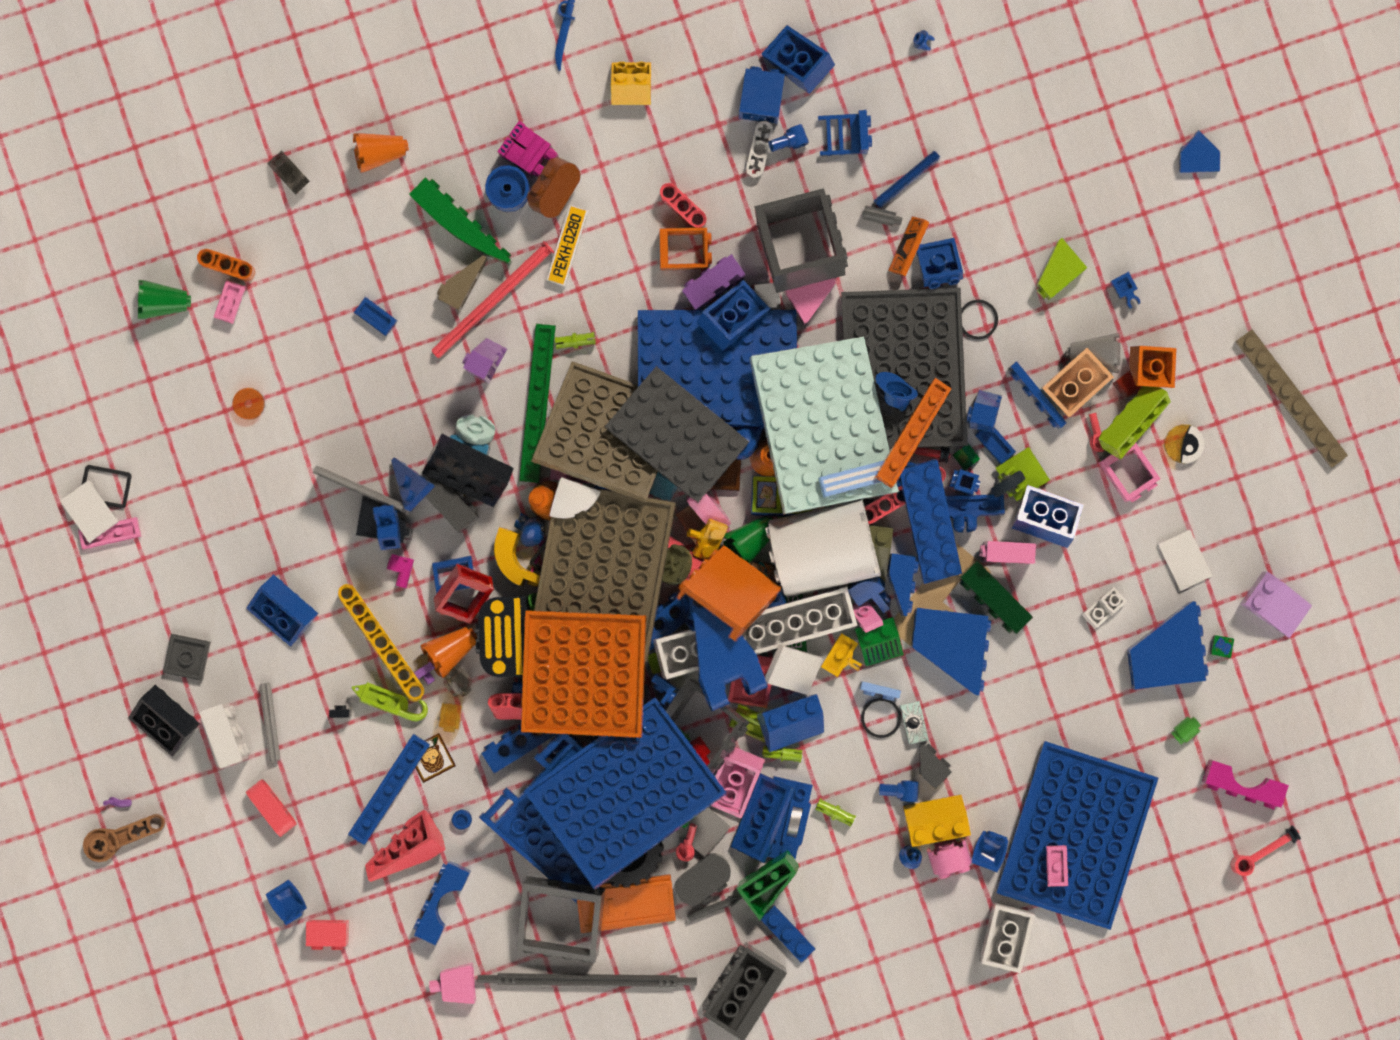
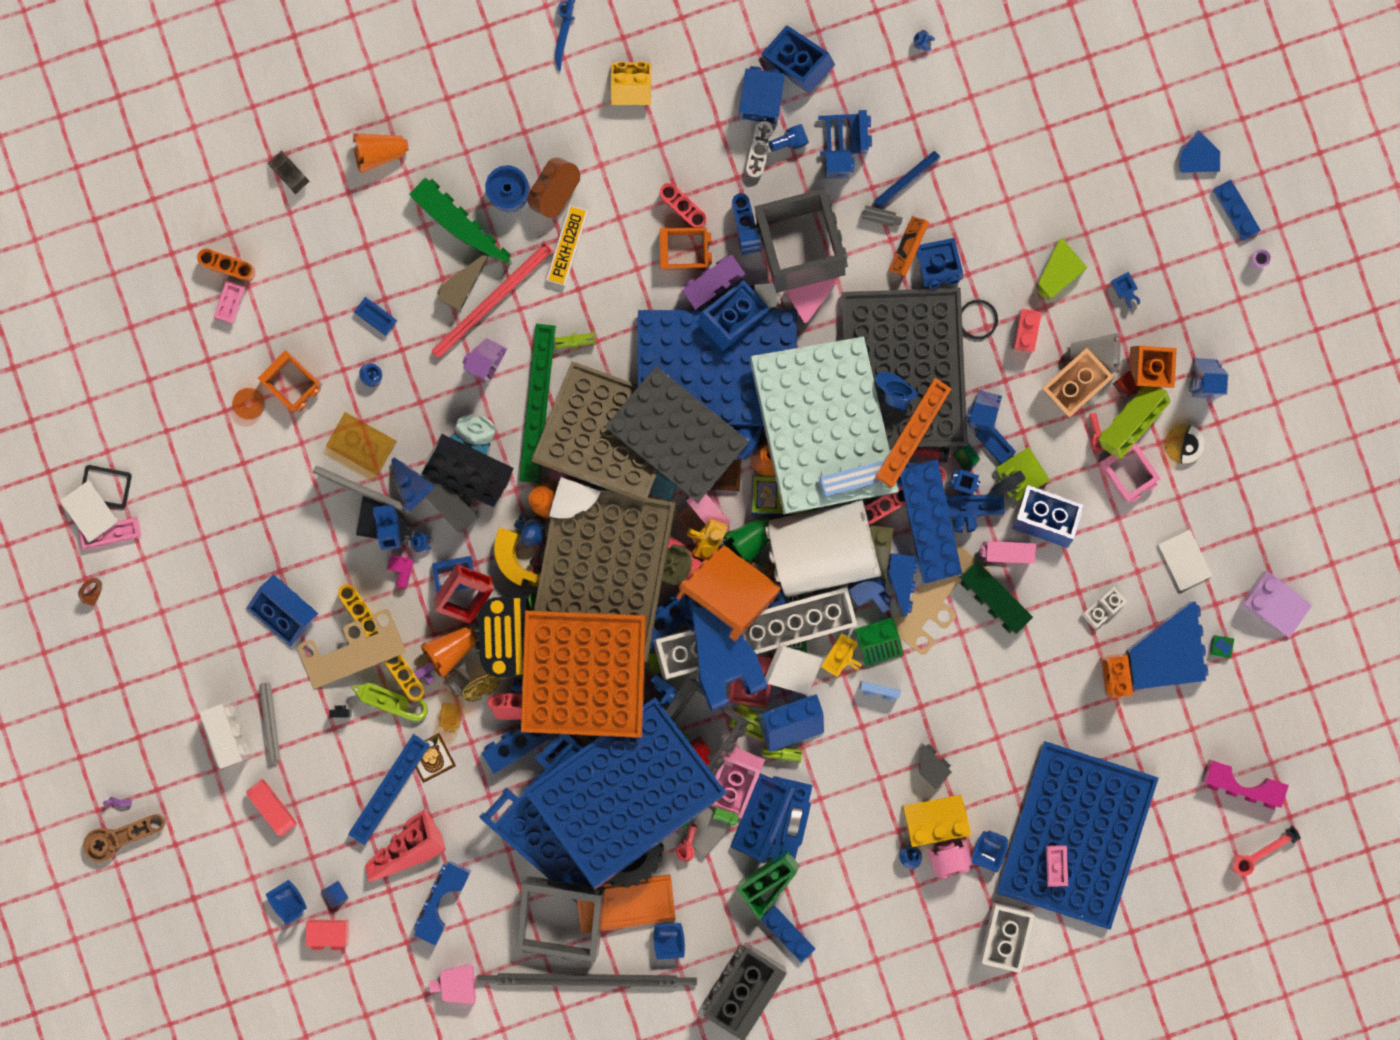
(91, 597): none -> dark orange piece
(160, 300): green cone -> none
(163, 720): black slope -> none
(187, 657): dark grey tile -> none
(275, 368): none -> orange window
(334, 894): none -> blue slope
(358, 655): none -> tan piece
(361, 443): none -> clear yellow tile
(370, 374): none -> blue hat
(418, 542): none -> blue plate
(461, 819): blue tile -> none
(480, 686): none -> clear yellow tile
(534, 153): dark pink hips -> none
(669, 941): none -> blue piece
(703, 879): dark grey brick -> none
(725, 816): none -> bright green pin
(730, 901): dark grey piece -> none
(748, 235): none -> blue piece
(835, 812): lime pin -> none
(838, 165): none -> blue brick
(863, 722): black piece -> none
(867, 616): bright pink plate -> none
(905, 791): blue pin -> none
(914, 722): tile -> none
(953, 644): blue slope -> none
(1027, 330): none -> coral brick
(1031, 389): blue plate -> none
(1120, 680): none -> orange window
(1186, 730): bright green brick -> none
(1208, 379): none -> blue wedge
(1236, 210): none -> blue plate
(1267, 258): none -> lavender beam
(1291, 398): dark tan plate -> none

